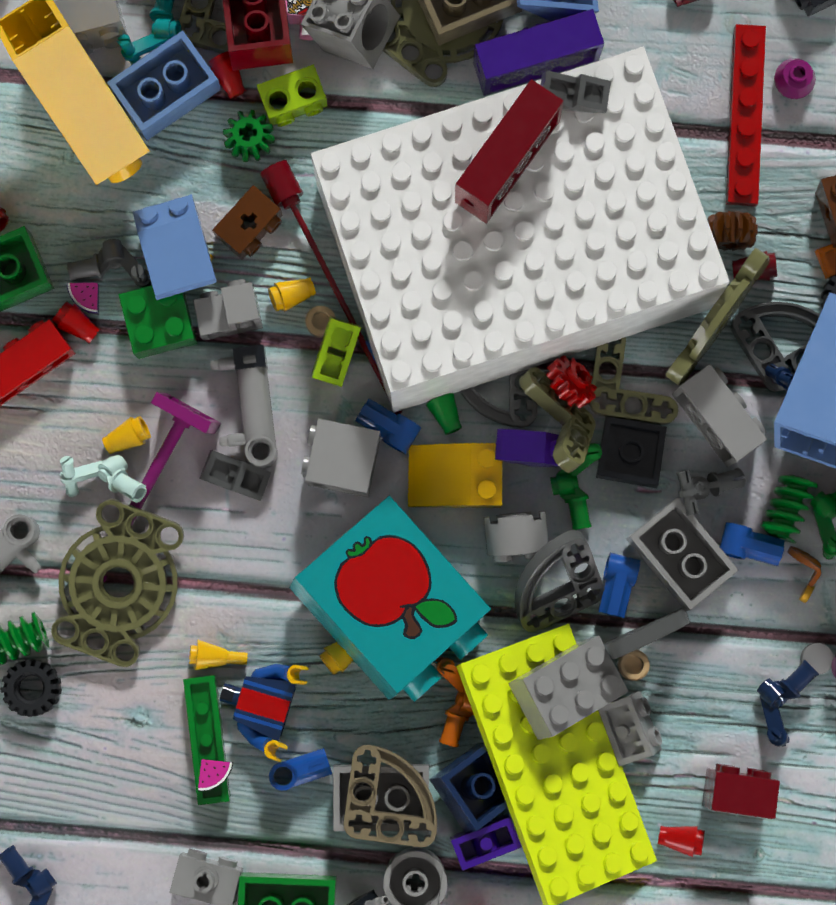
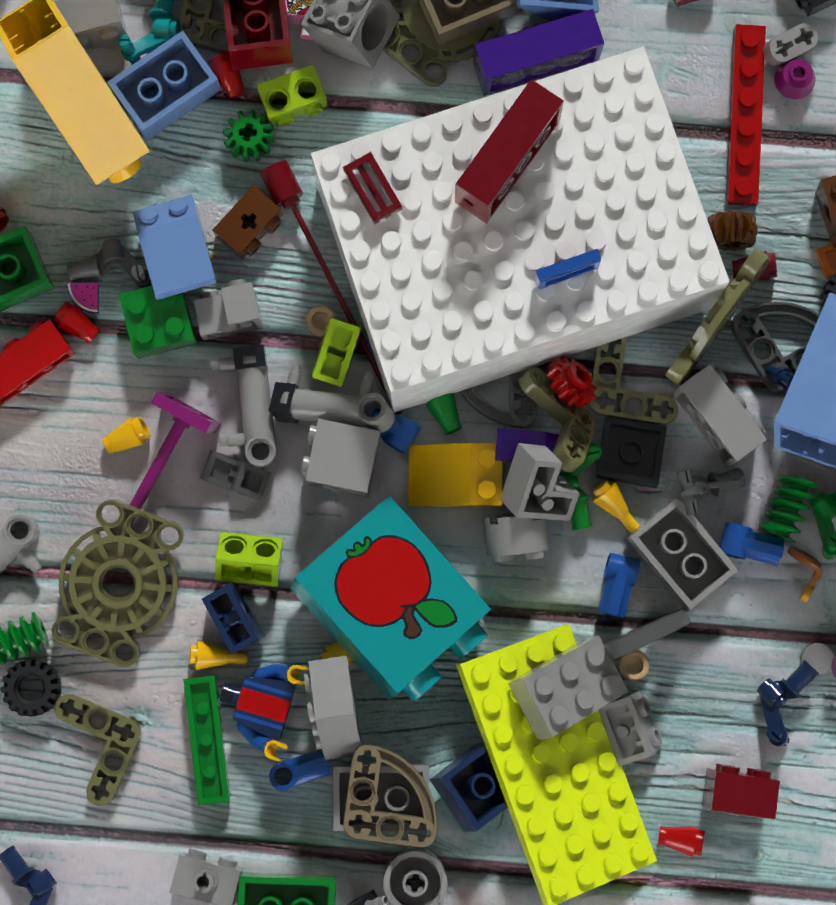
(109, 470): light aqua pin -> none
(113, 745): none -> olive beam
(213, 773): dark pink tile -> none
(233, 617): none -> dark blue brick
(248, 559): none -> lime brick
(290, 293): yellow cone -> none
(294, 404): none -> light grey piece
(332, 707): none -> light grey brick
(385, 211): none -> dark red tile
(458, 712): orange pin -> none
(487, 843): dark purple brick -> none
(535, 486): none -> light grey brick
(567, 269): none -> blue tile
(579, 583): dark grey beam -> none
(580, 92): dark grey slope -> none
(611, 500): none -> yellow cone
(788, 39): none -> light grey beam

